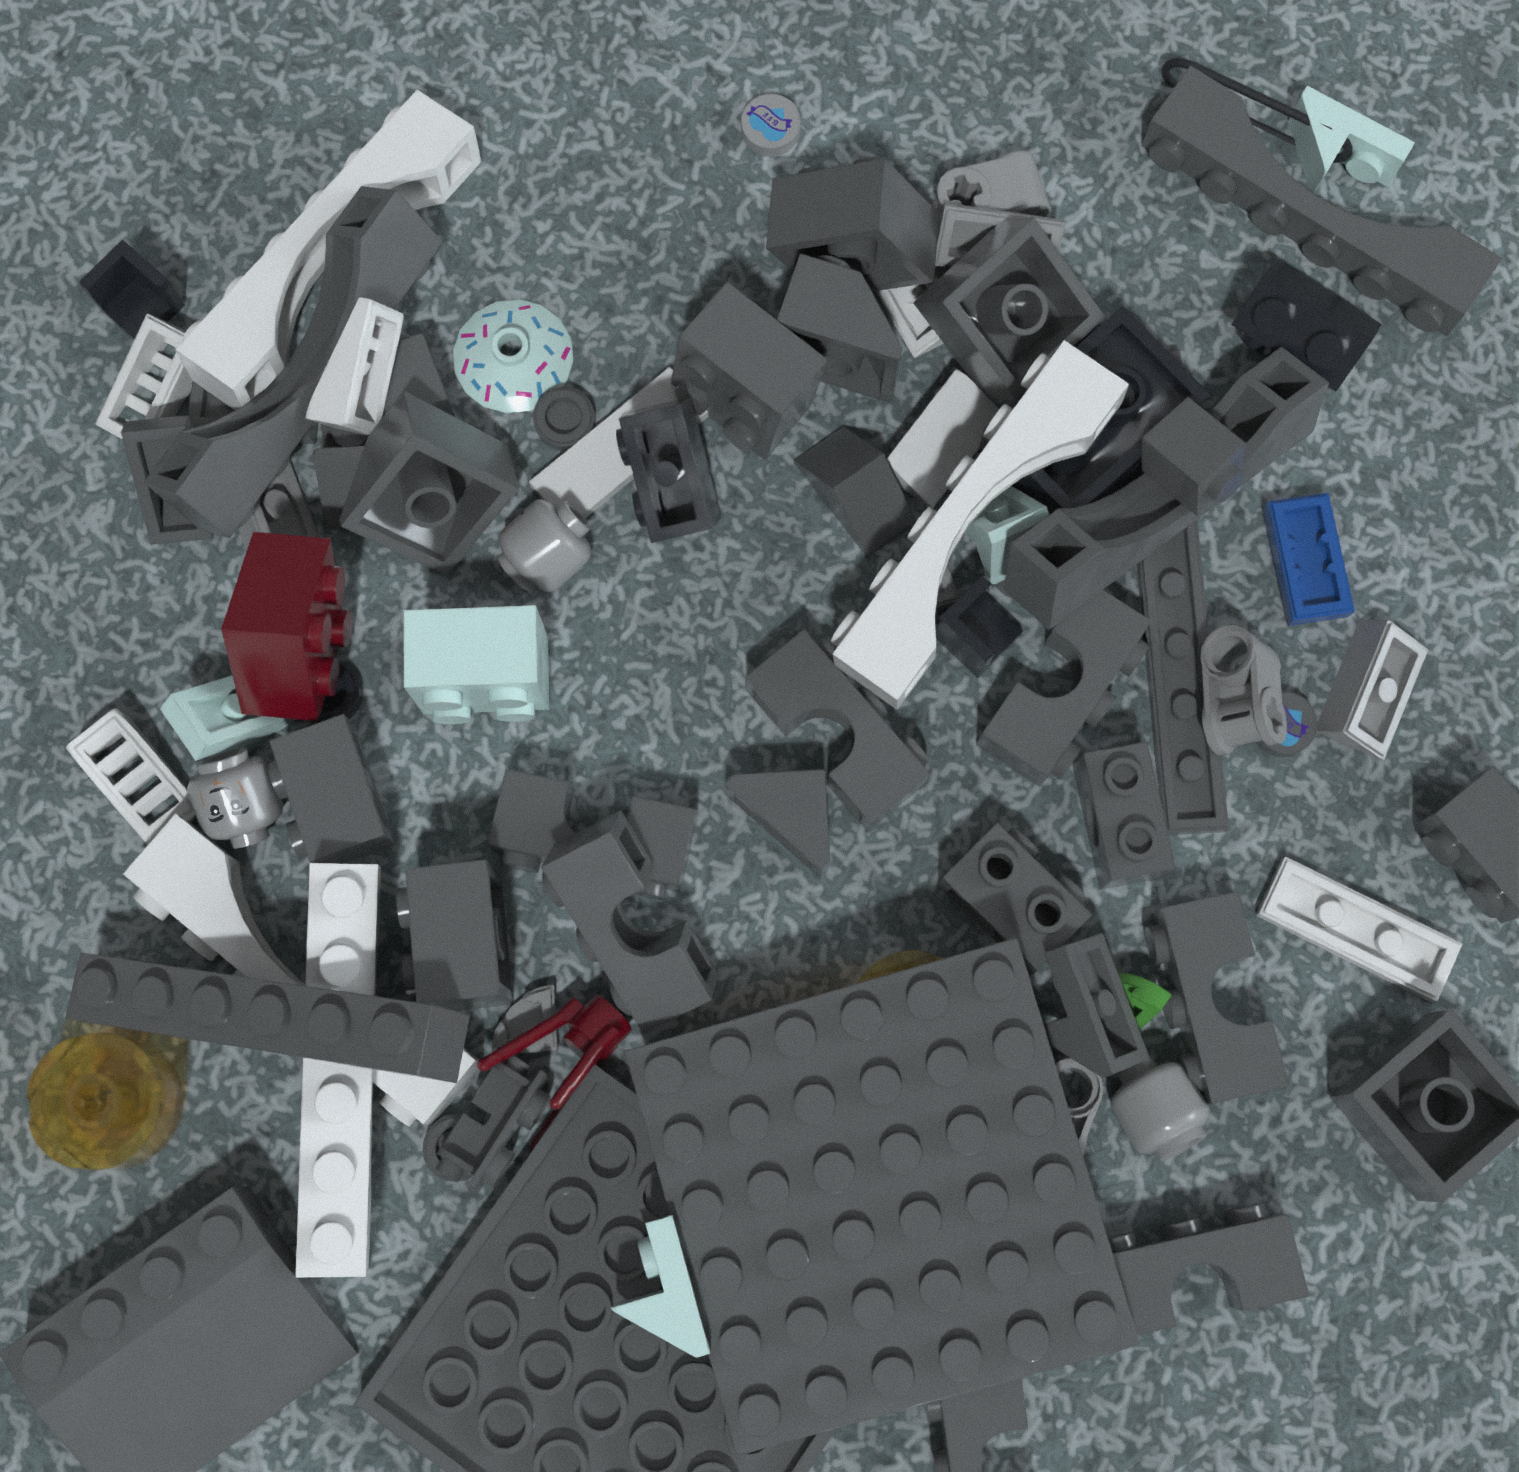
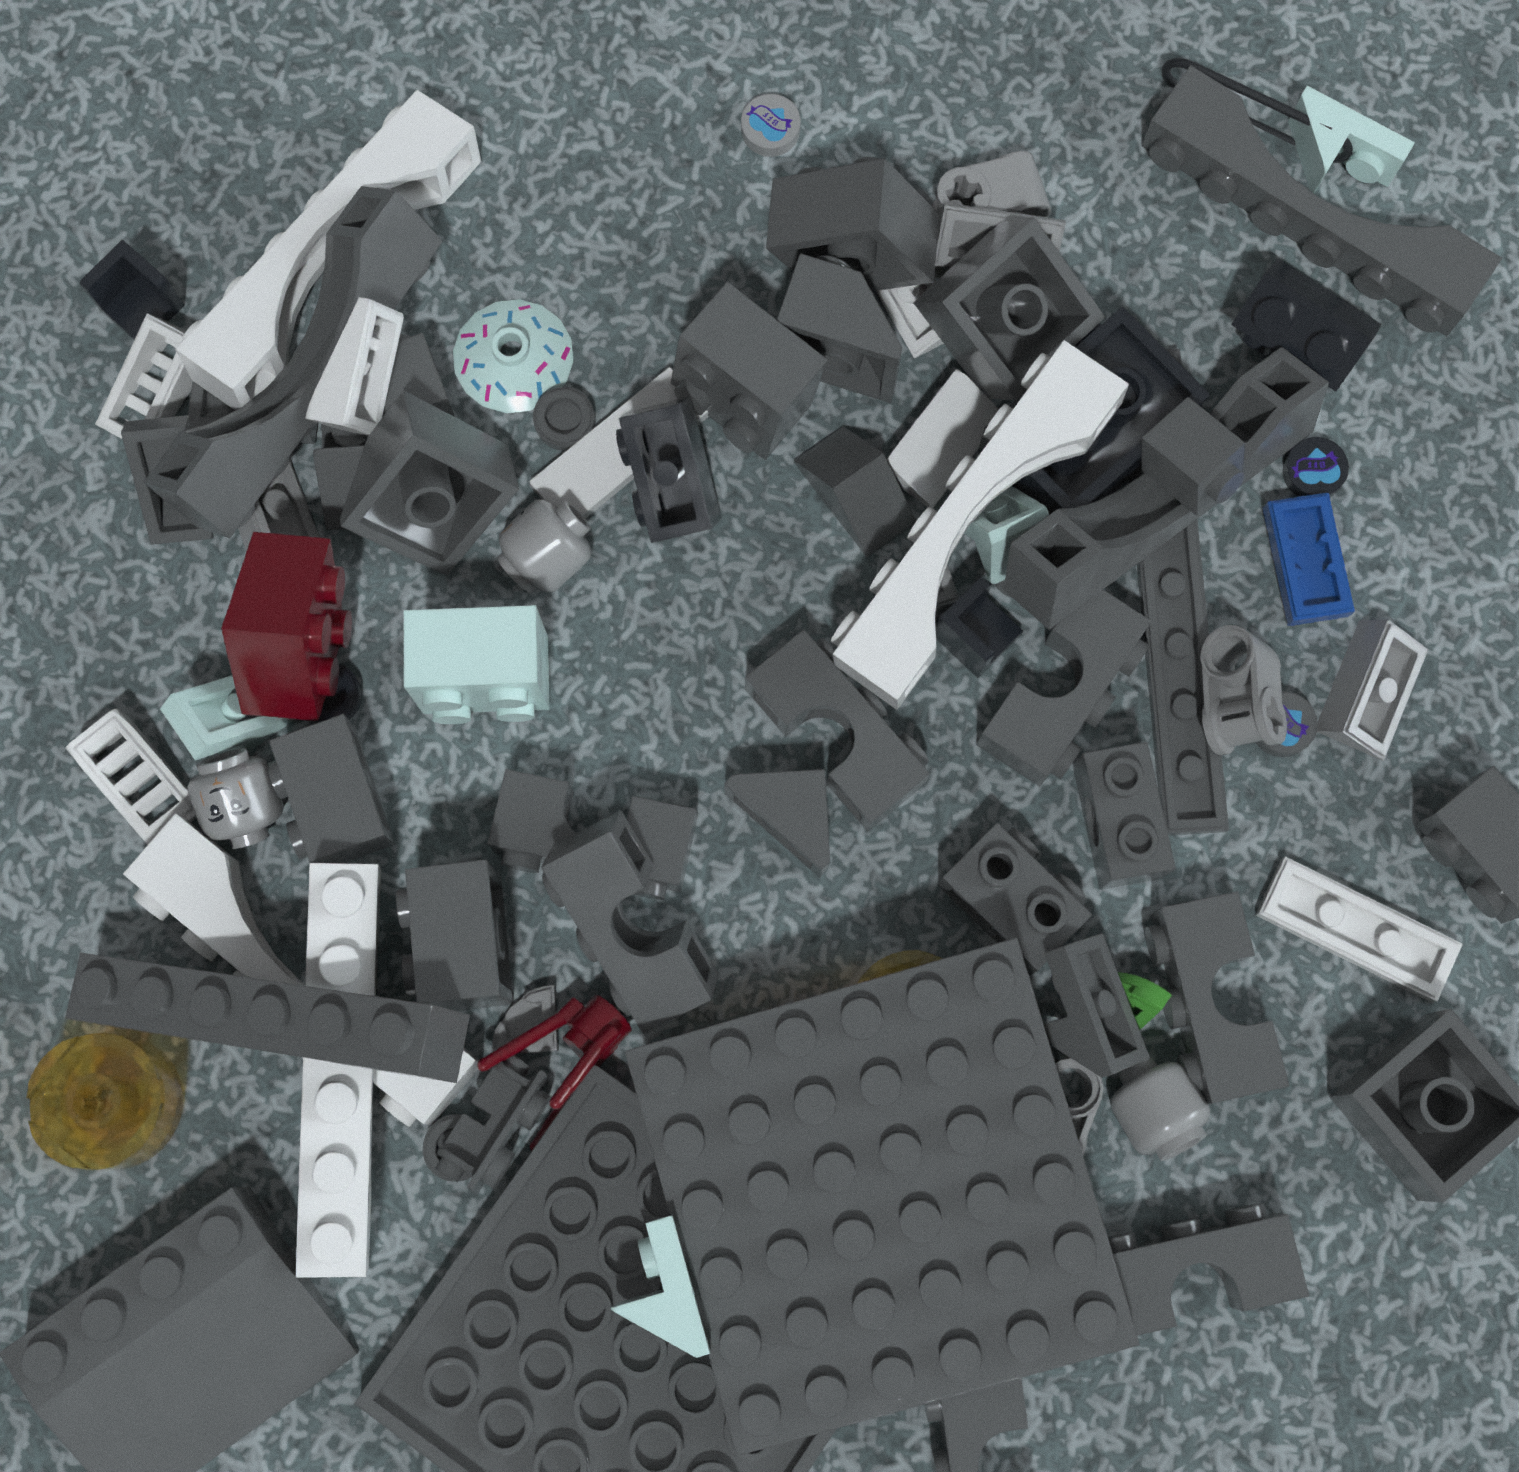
(1315, 467): none -> black tile

